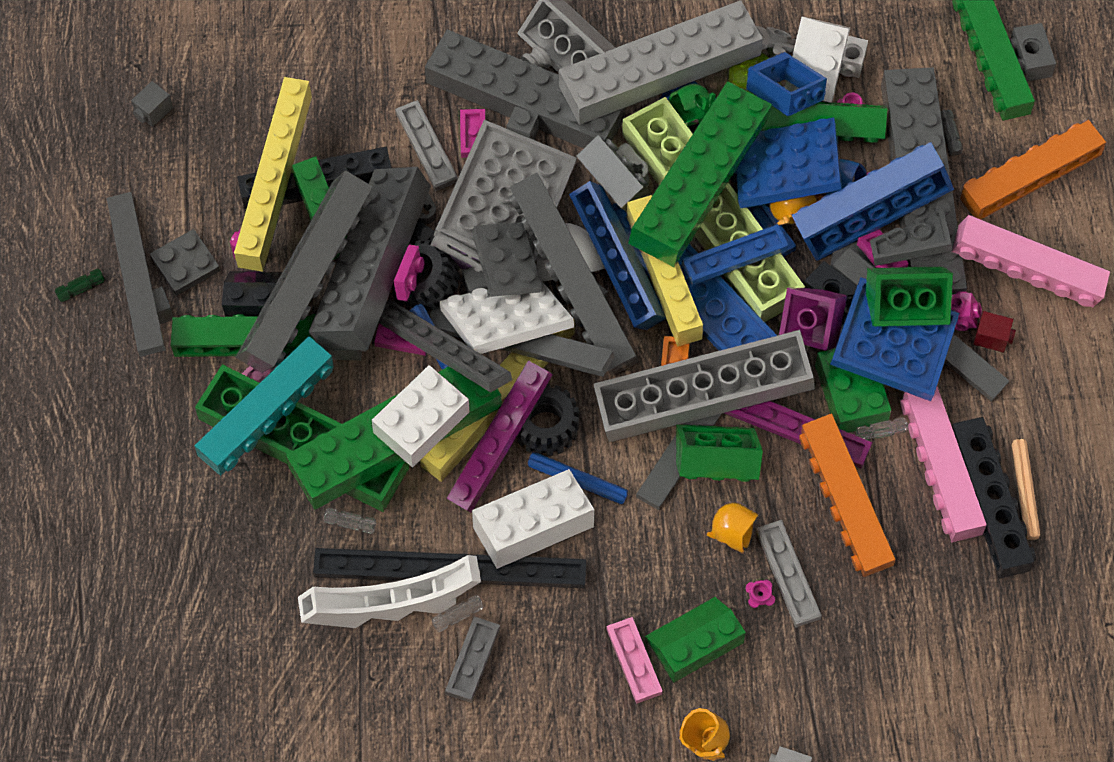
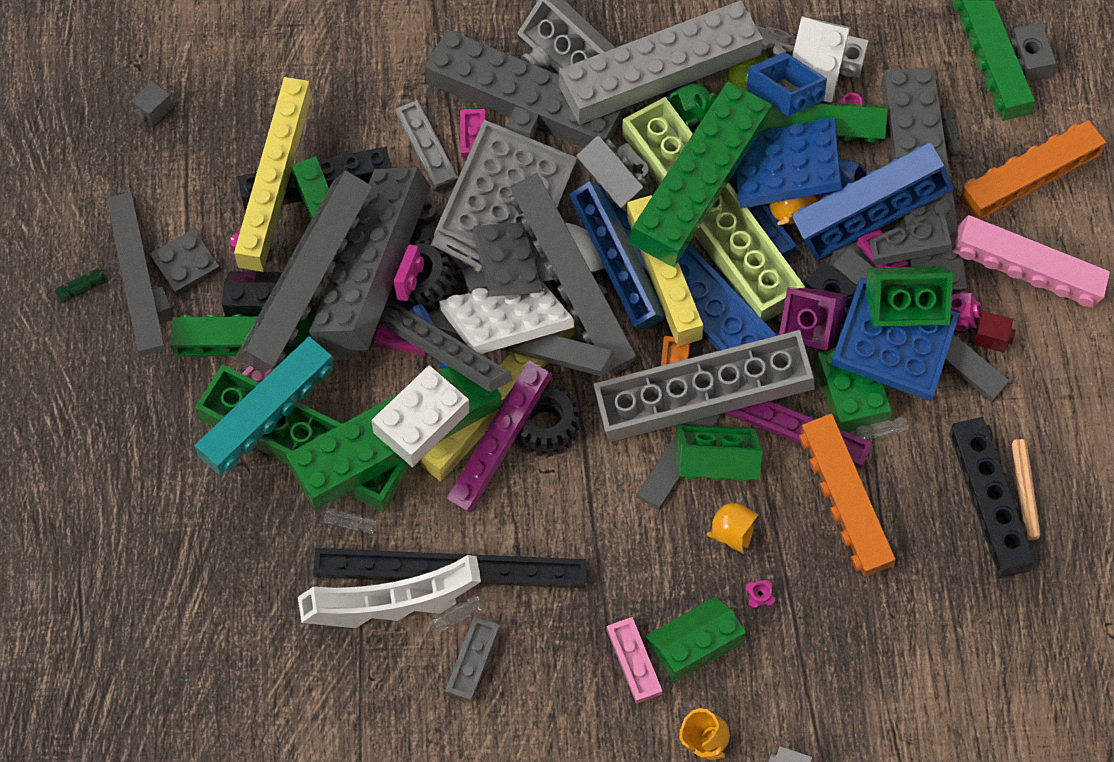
(533, 518): white brick -> none
(584, 479): blue axle -> none
(735, 254): blue plate -> none
(788, 573): light grey tile -> none
(944, 466): bright pink brick -> none

